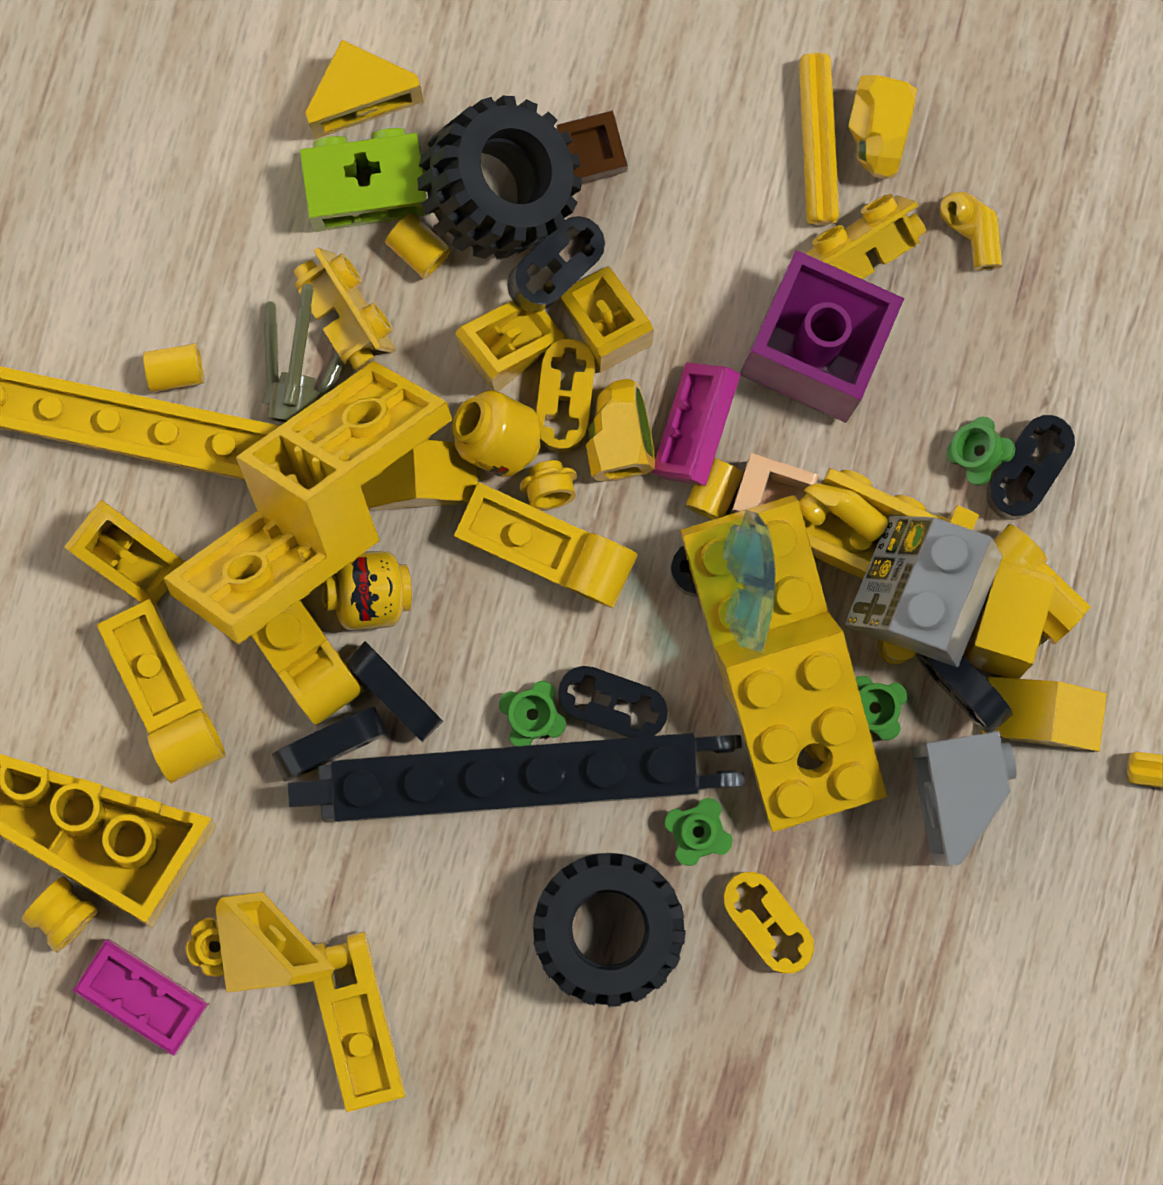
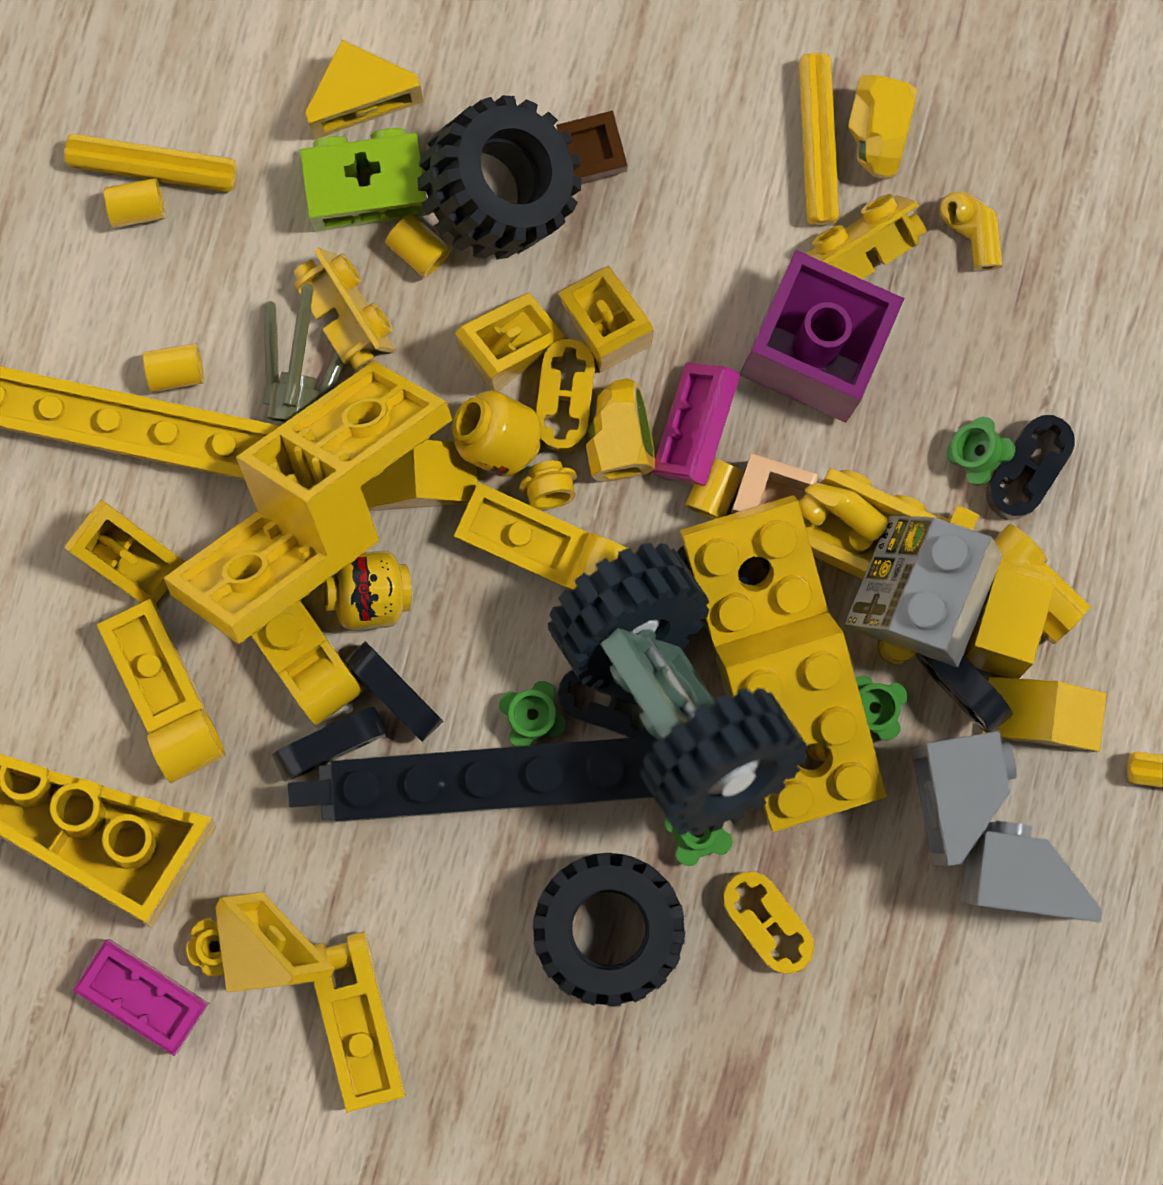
(59, 914): yellow wheel -> none
(134, 203): none -> yellow hinge
(150, 162): none -> yellow axle
(564, 272): black beam -> none
(710, 752): none -> black plate
(752, 564): clear light blue slope -> none
(1023, 875): none -> light grey slope

